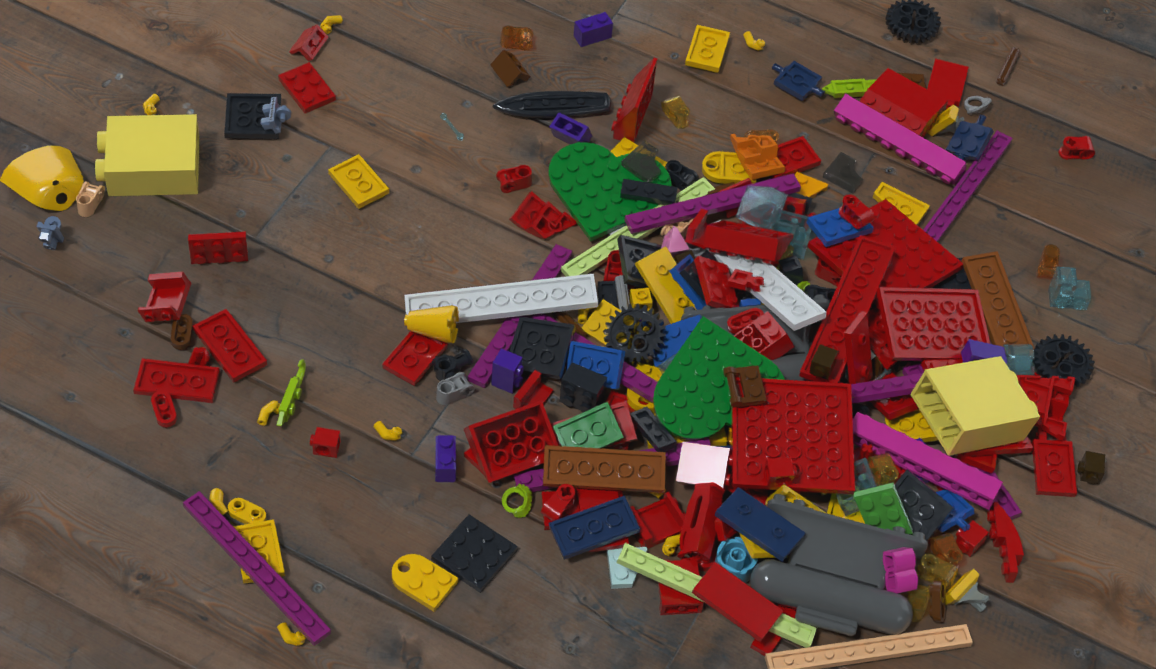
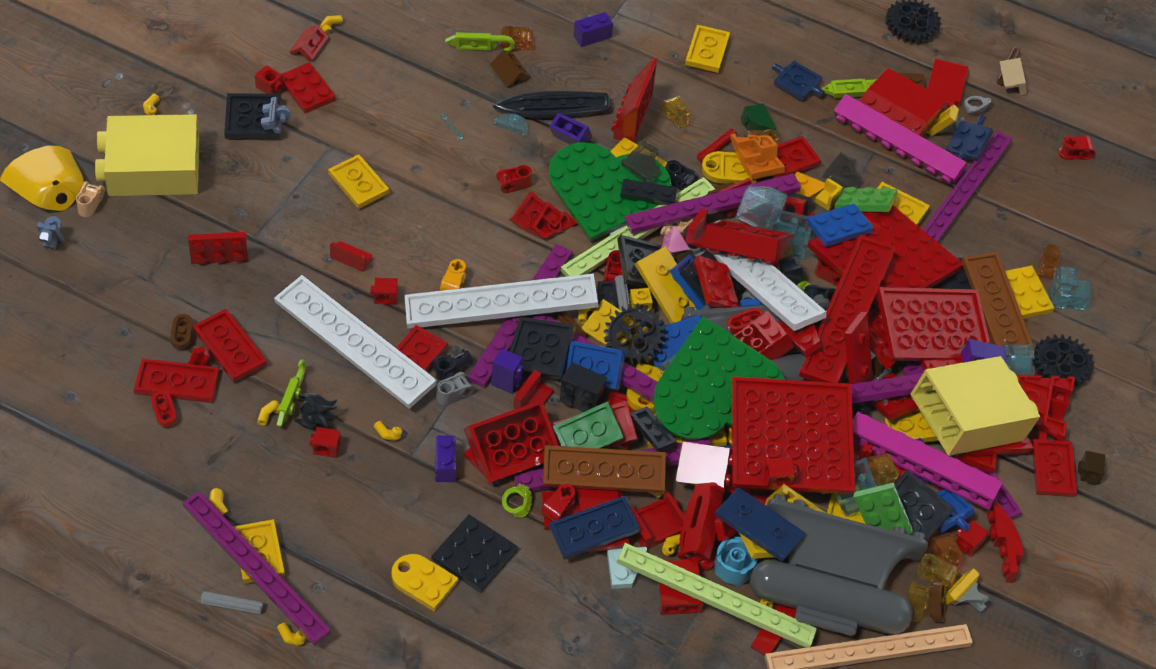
(166, 297): red panel -> none
(232, 602): none -> light grey axle
(244, 513): yellow plate -> none
(269, 80): none -> red brick
(316, 411): none -> black hair
(350, 255): none -> red panel
(356, 341): none -> white plate
(385, 291): none -> red brick
(434, 322): yellow cone -> none
(454, 275): none -> light orange piece
(478, 41): none -> lime plate
(512, 122): none -> clear light blue plate
(716, 145): none -> red axle
(737, 601): red tile -> none
(743, 279): red plate -> none
(751, 386): reddish brown plate -> none
(757, 45): yellow arm -> none
(757, 118): none -> dark green slope
(805, 338): none -> red wing
(823, 362): dark brown brick -> none
(829, 195): none -> yellow panel
(856, 213): red piece -> none
(868, 198): none -> bright green plate
(900, 570): dark pink brick -> none
(1013, 75): none -> tan panel
(1029, 292): none -> yellow plate

